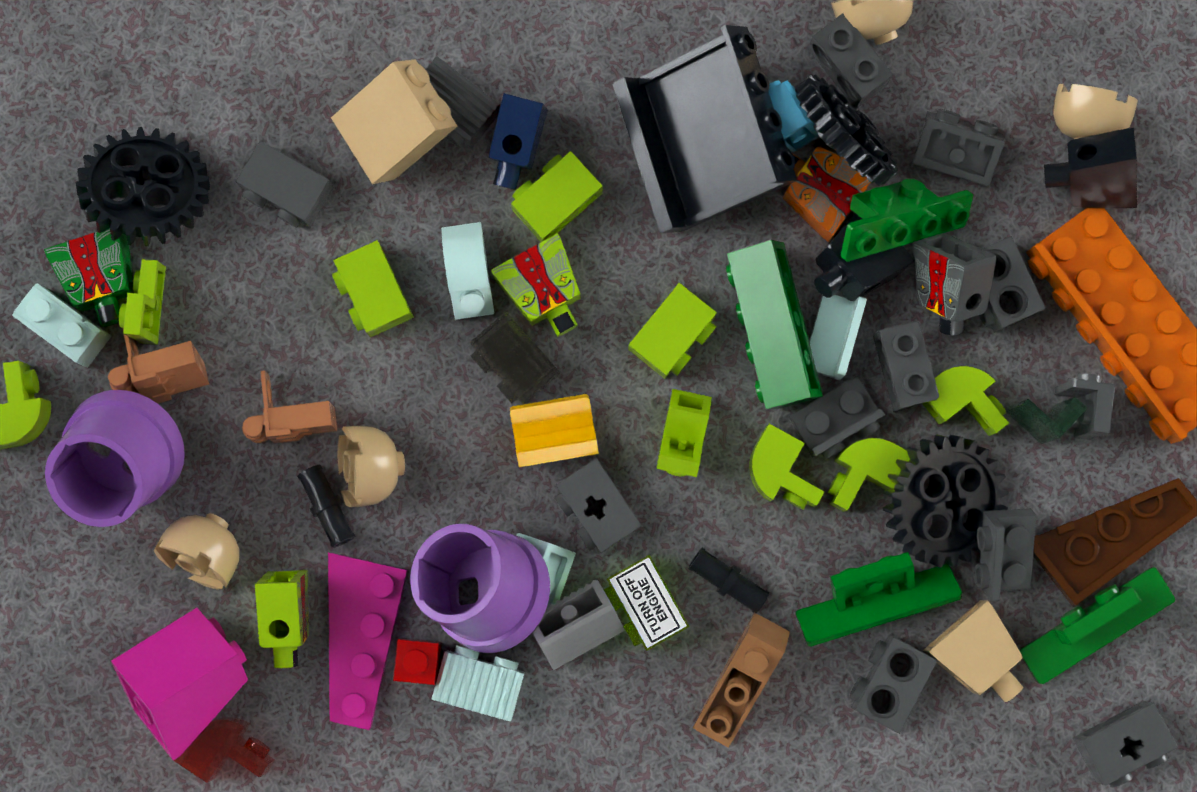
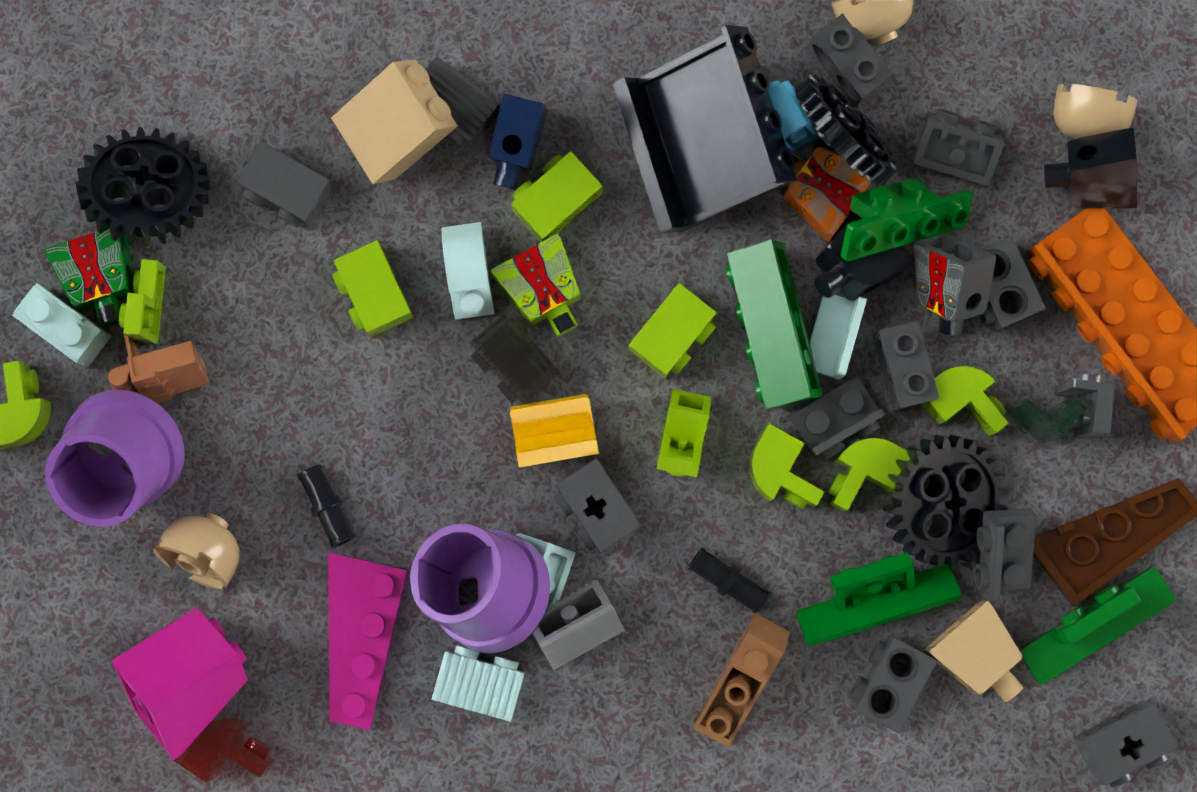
(284, 598): lime torso -> none
(288, 422): nougat piece -> none
(368, 465): tan cylinder -> none
(417, 661): red brick -> none
(646, 603): brick -> none

